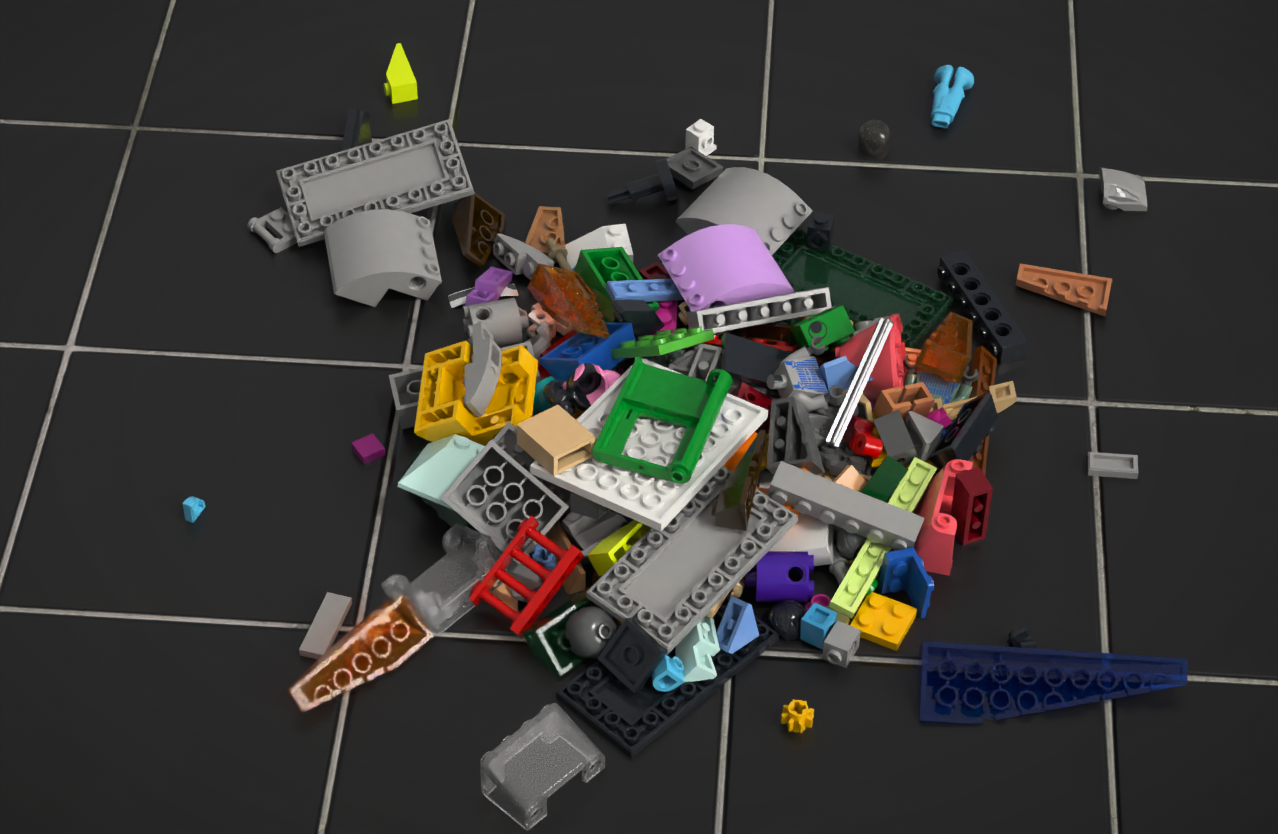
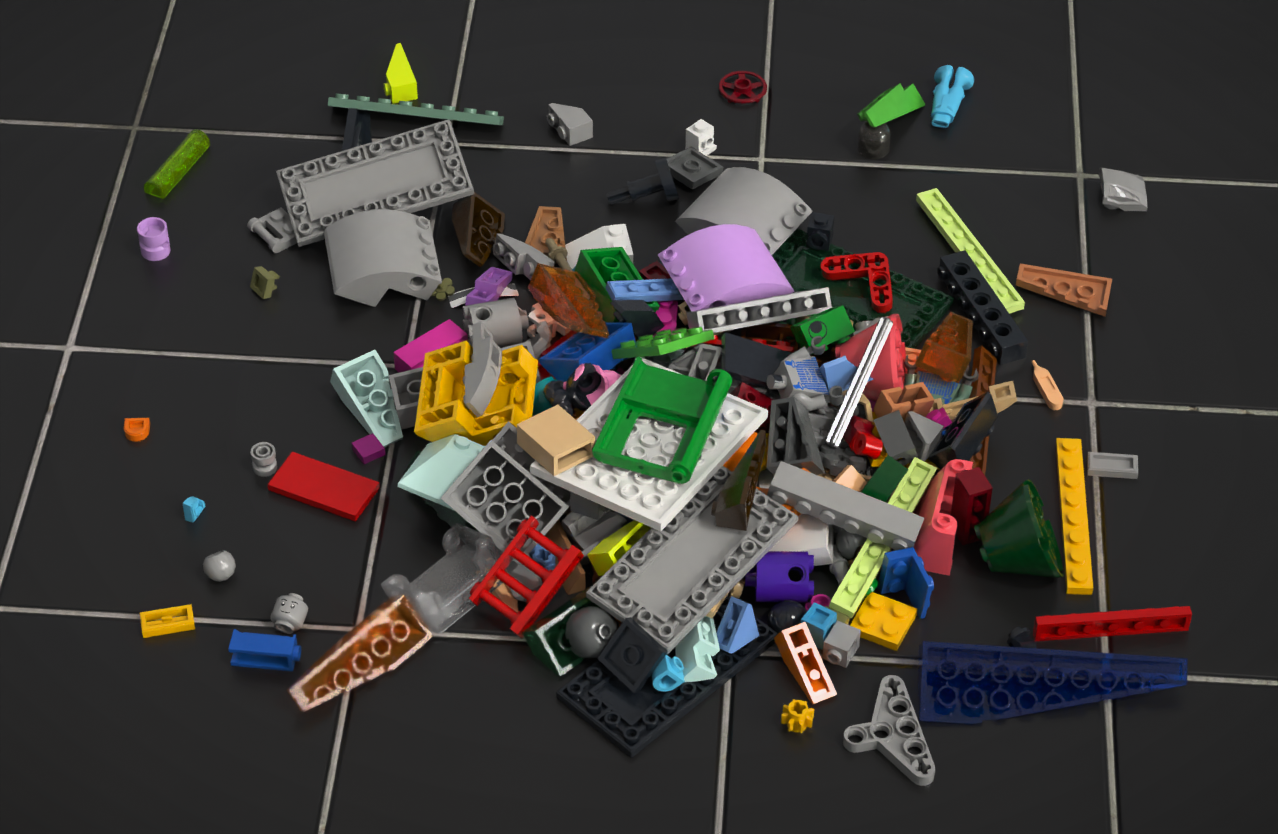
(136, 428): none -> orange tile
(153, 239): none -> lavender wheel
(167, 624): none -> yellow tile
(177, 164): none -> clear neon green brick
(219, 566): none -> light grey piece
(263, 282): none -> olive tile
(263, 459): none -> light grey wheel
(264, 651): none -> blue window
(289, 613): none -> light grey head
(323, 486): none -> red tile
(325, 625): light grey tile -> none
(367, 394): none -> light aqua wedge
(412, 354): none -> dark pink brick
(425, 110): none -> sand green plate
(444, 289): none -> olive plant
(536, 764): clear windscreen -> none
(570, 122): none -> light grey slope
(742, 86): none -> dark red wheel
(805, 662): none -> orange slope
(872, 272): none -> red beam
(891, 105): none -> bright green wedge
(895, 745): none -> light grey beam
(962, 239): none -> yellowish green plate
(1018, 537): none -> dark green cone
(1047, 387): none -> light nougat piece
(1074, 517): none -> yellow plate
(1112, 623): none -> red plate

